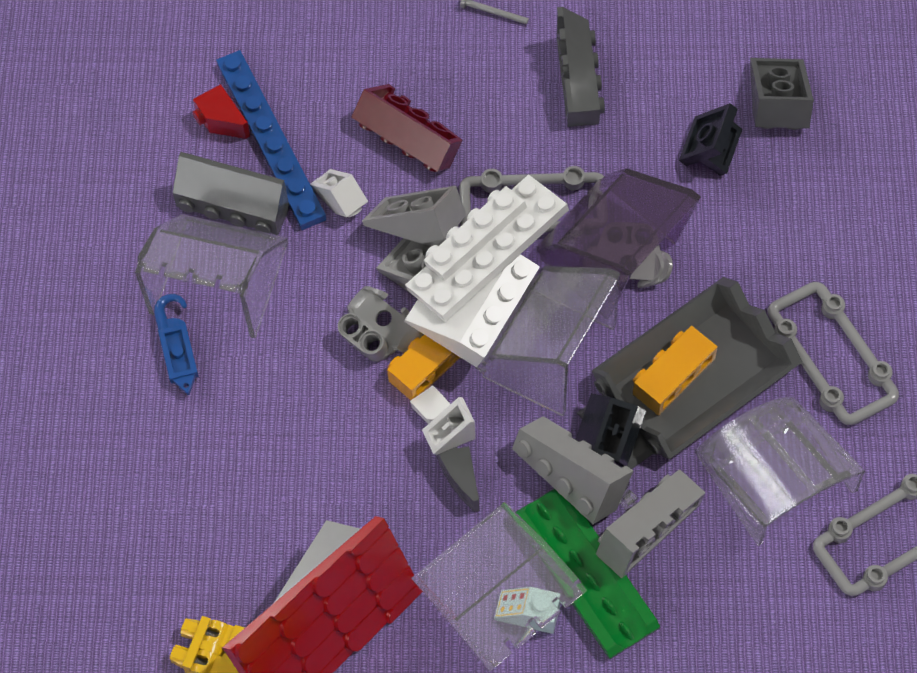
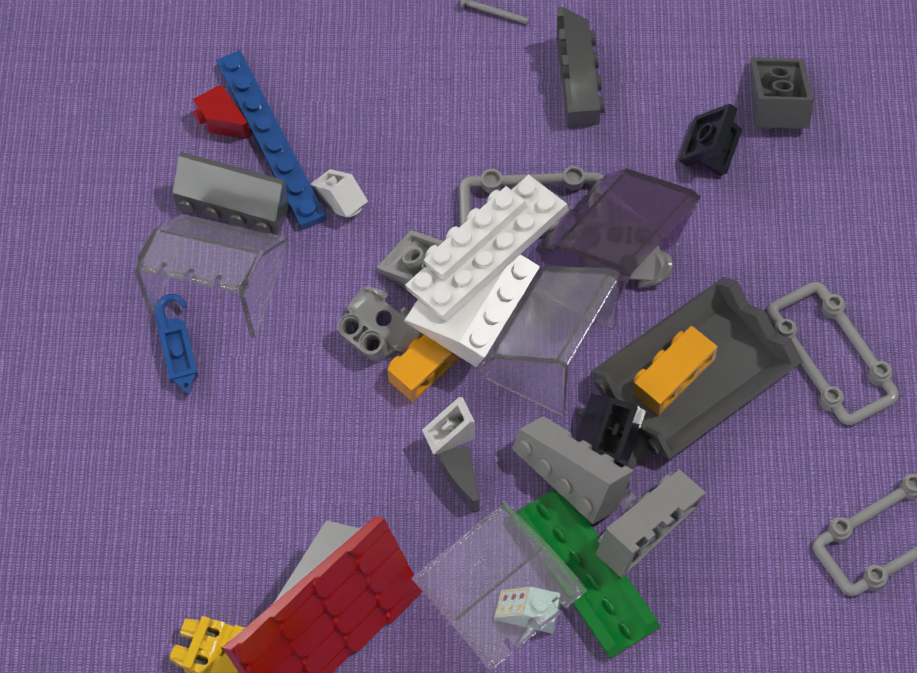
(406, 127): dark red wedge -> none
(418, 215): light grey slope -> none
(429, 404): white slope -> none
(775, 462): clear windscreen -> none

